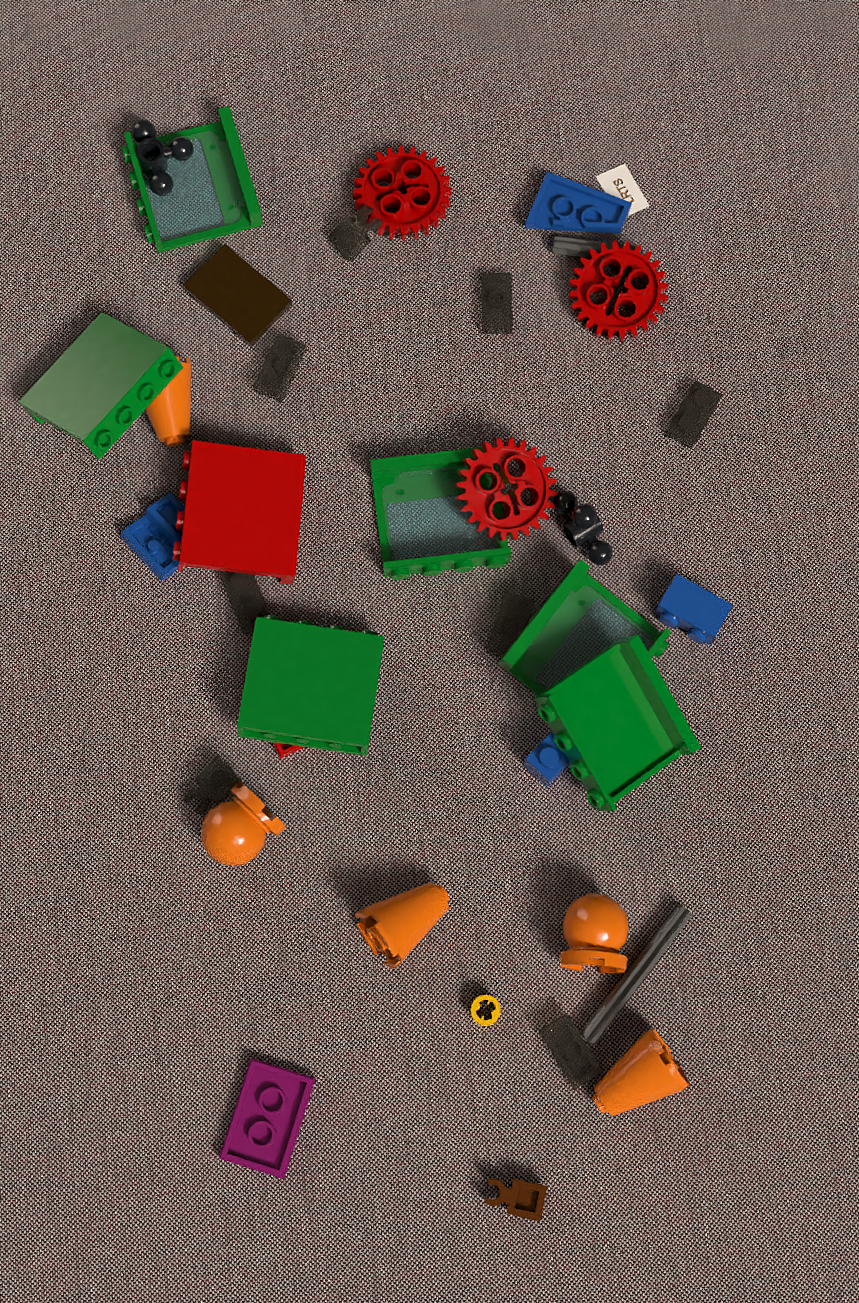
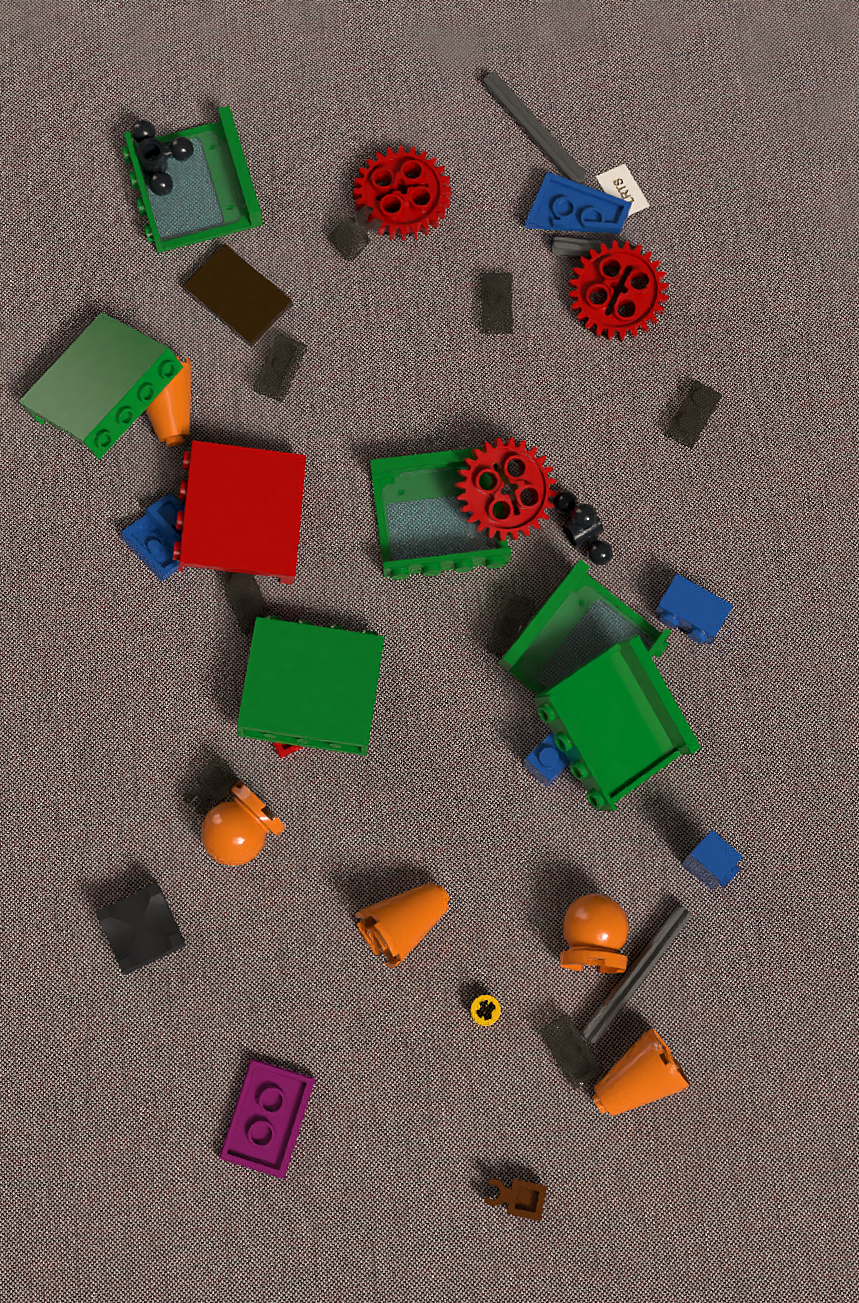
(140, 928): none -> black brick
(534, 128): none -> dark grey axle
(713, 861): none -> blue brick

